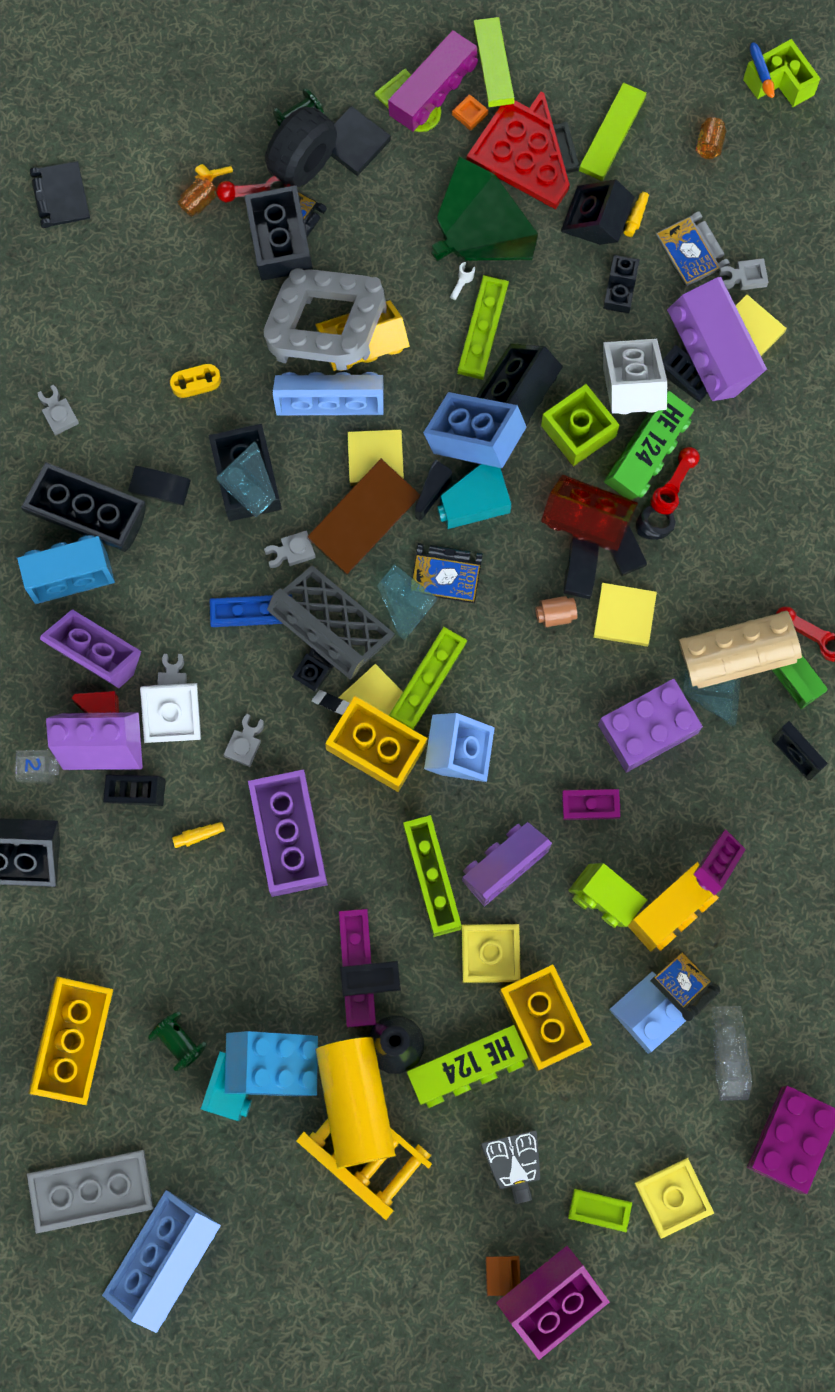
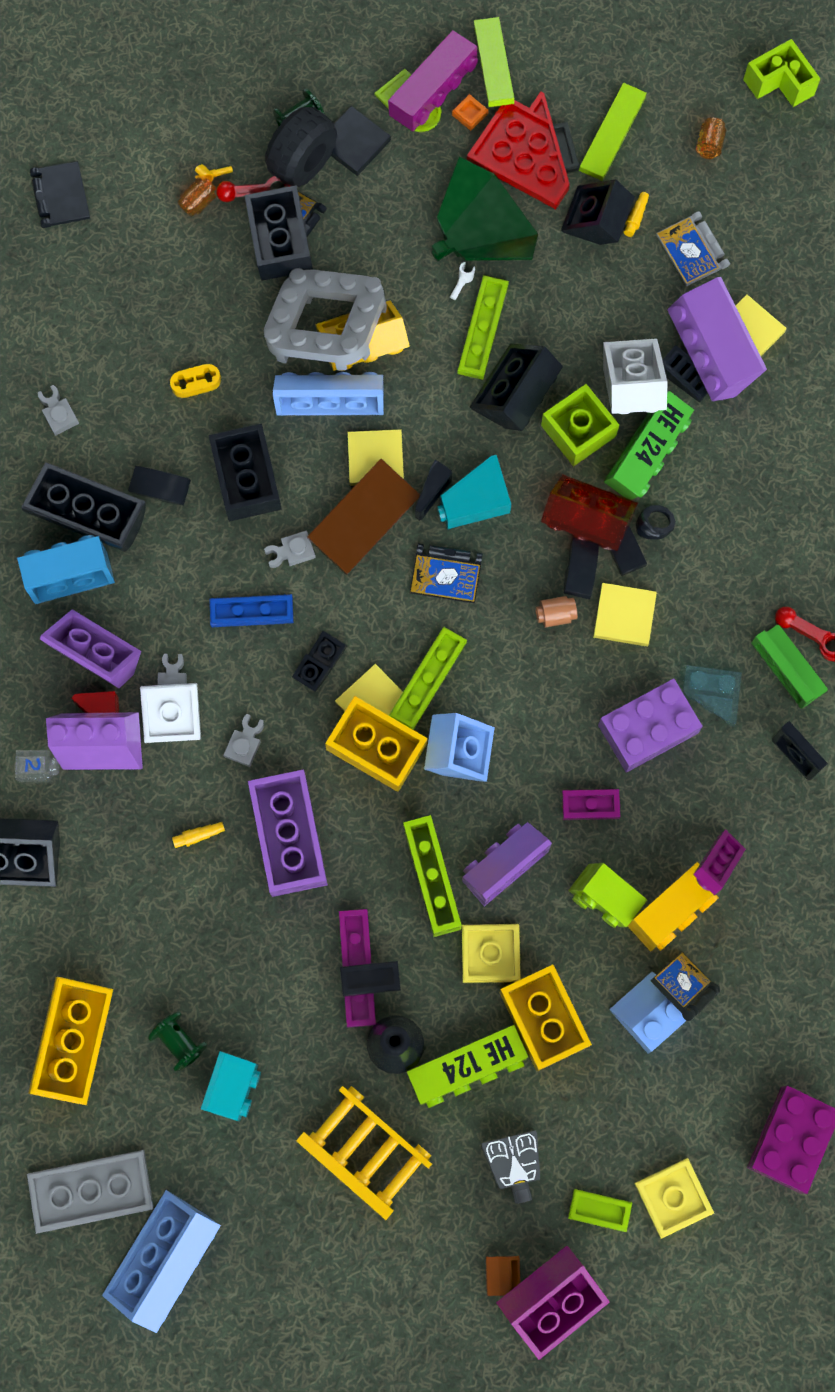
(156, 784): black slope -> none
(248, 481): clear light blue wing -> none
(271, 1064): dark azure brick -> none
(318, 632): dark grey fence -> none
(330, 702): sticker -> none
(355, 1102): yellow brick -> none
(405, 600): clear light blue wing -> none
(475, 429): medium blue brick -> none
(621, 284): black slope -> none
(687, 459): red piece -> none
(731, 1054): clear slope -> none
(741, 650): tan container -> none
(749, 274): light grey plate -> none
(761, 67): blue piece -> none

